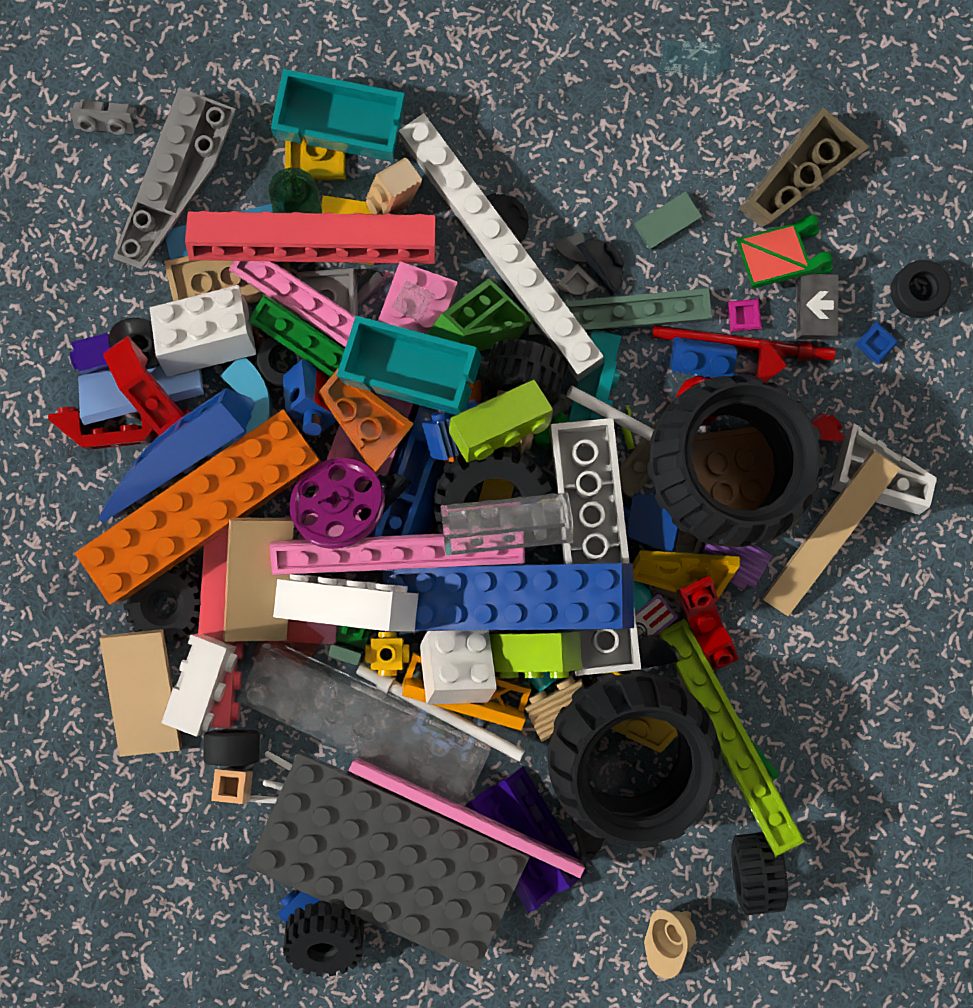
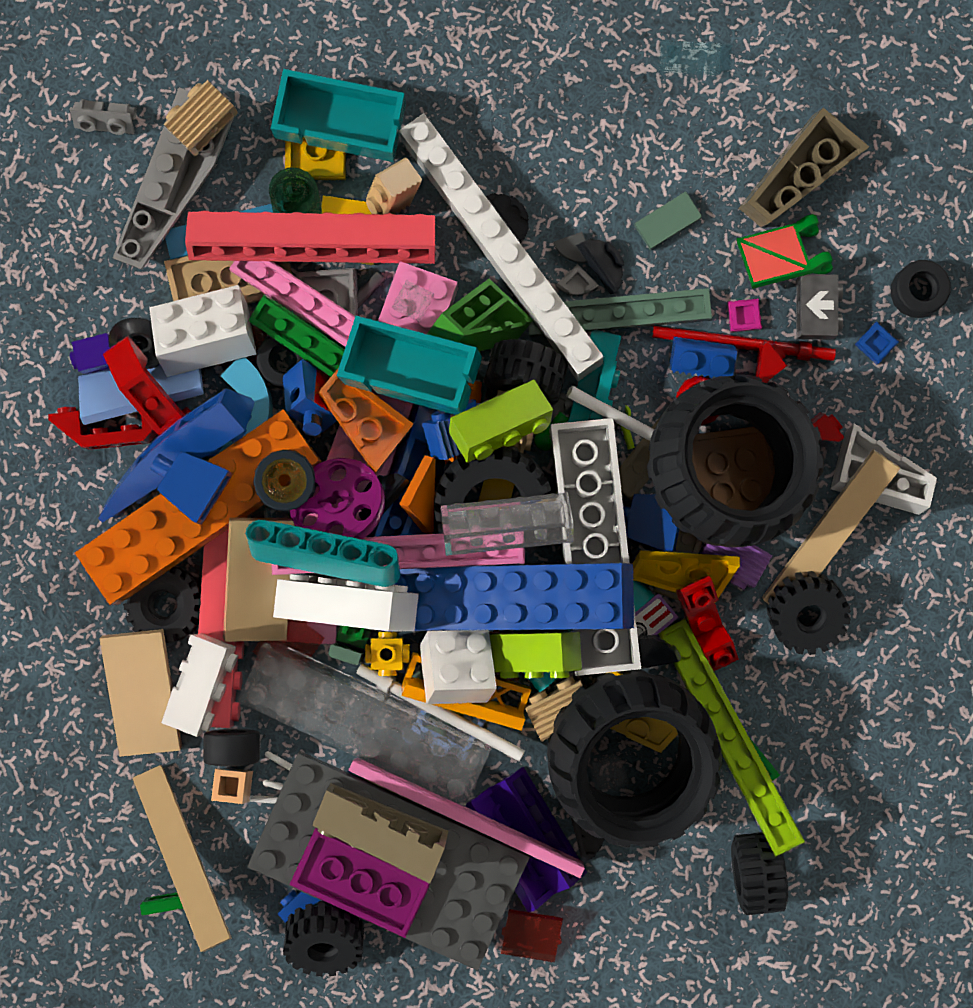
(160, 903): none -> green tile
(182, 858): none -> tan tile
(190, 483): none -> blue torso
(200, 117): none -> tan brick
(269, 487): none -> wheel
(302, 550): none -> teal beam
(359, 883): none -> magenta tile
(381, 831): none -> dark tan wedge
(419, 496): none -> orange tile
(531, 935): none -> clear red piece
(668, 941): tan piece -> none
(802, 593): none -> black tyre

